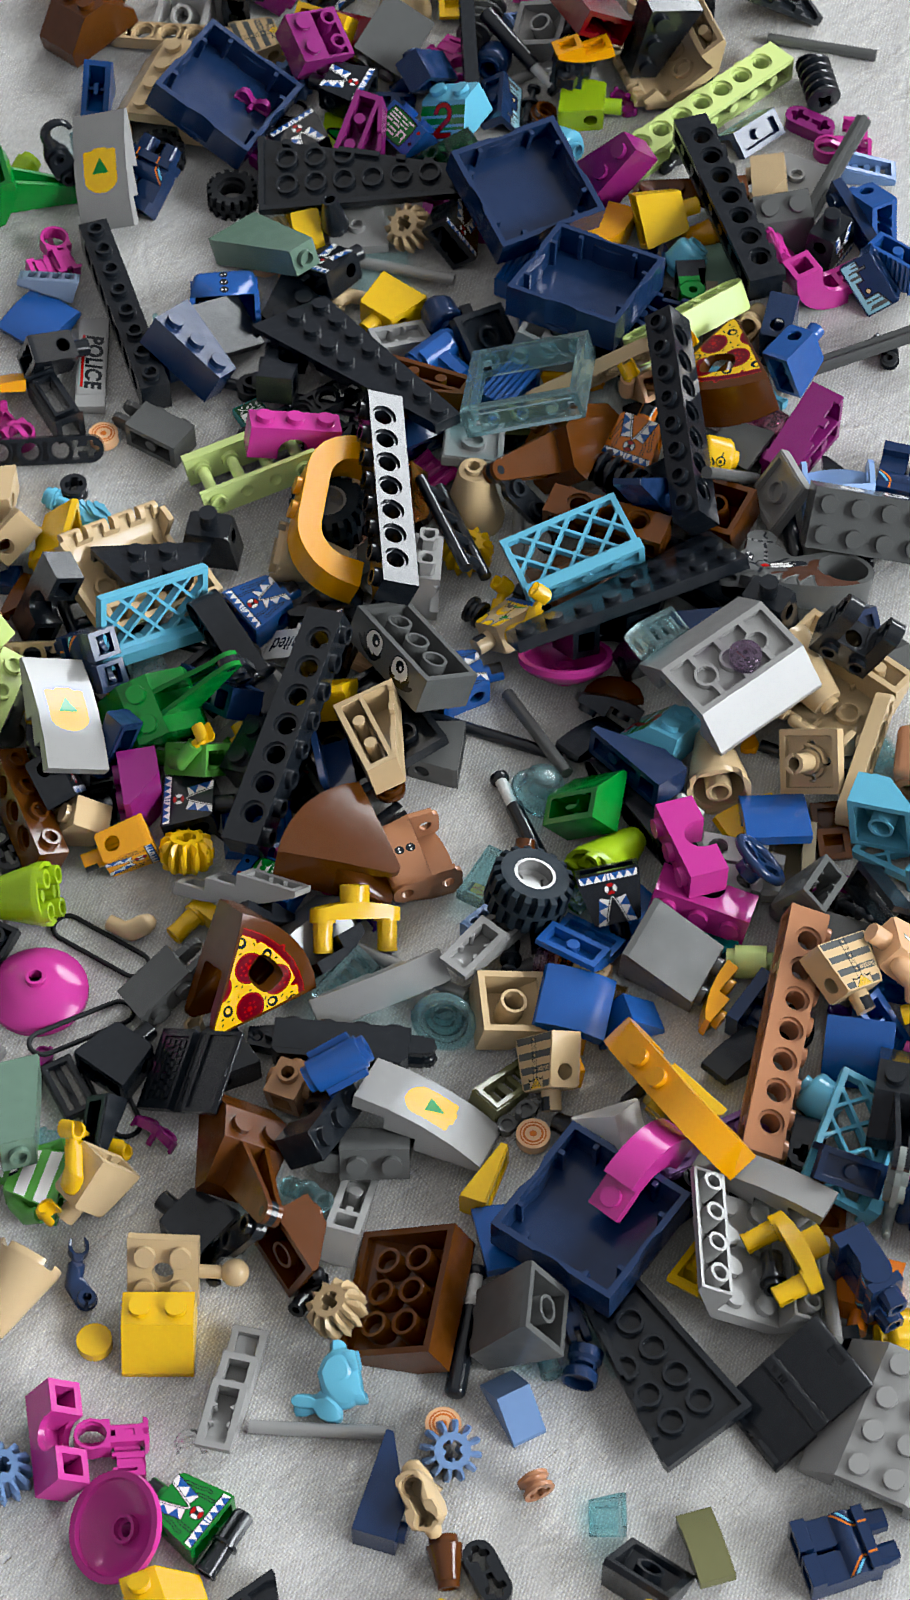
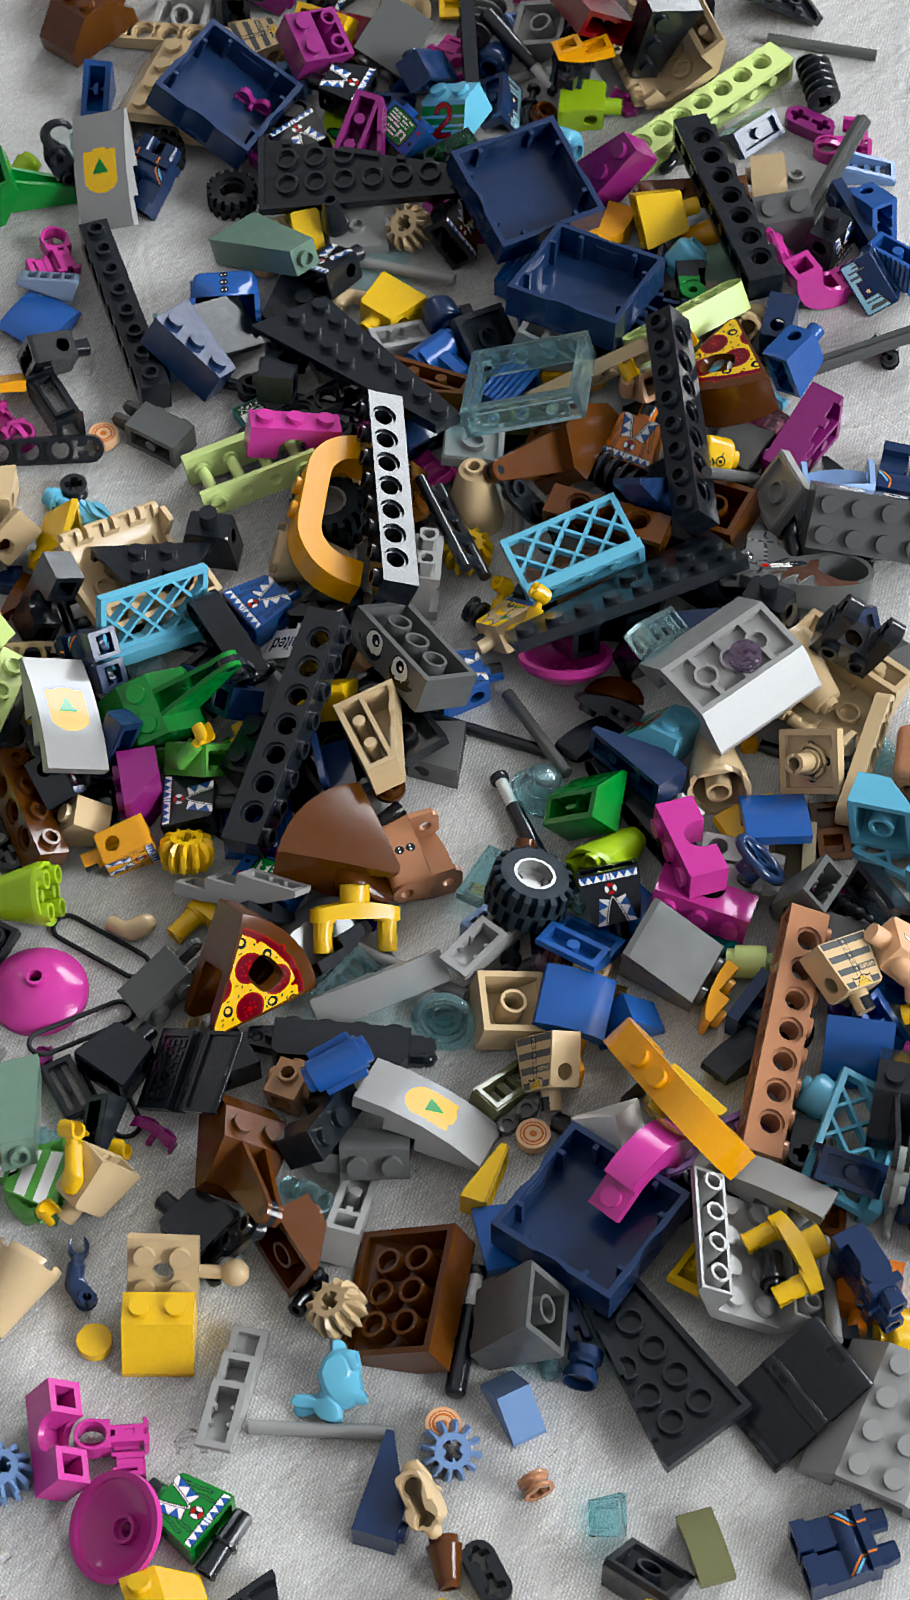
(93, 369): light grey tile -> none

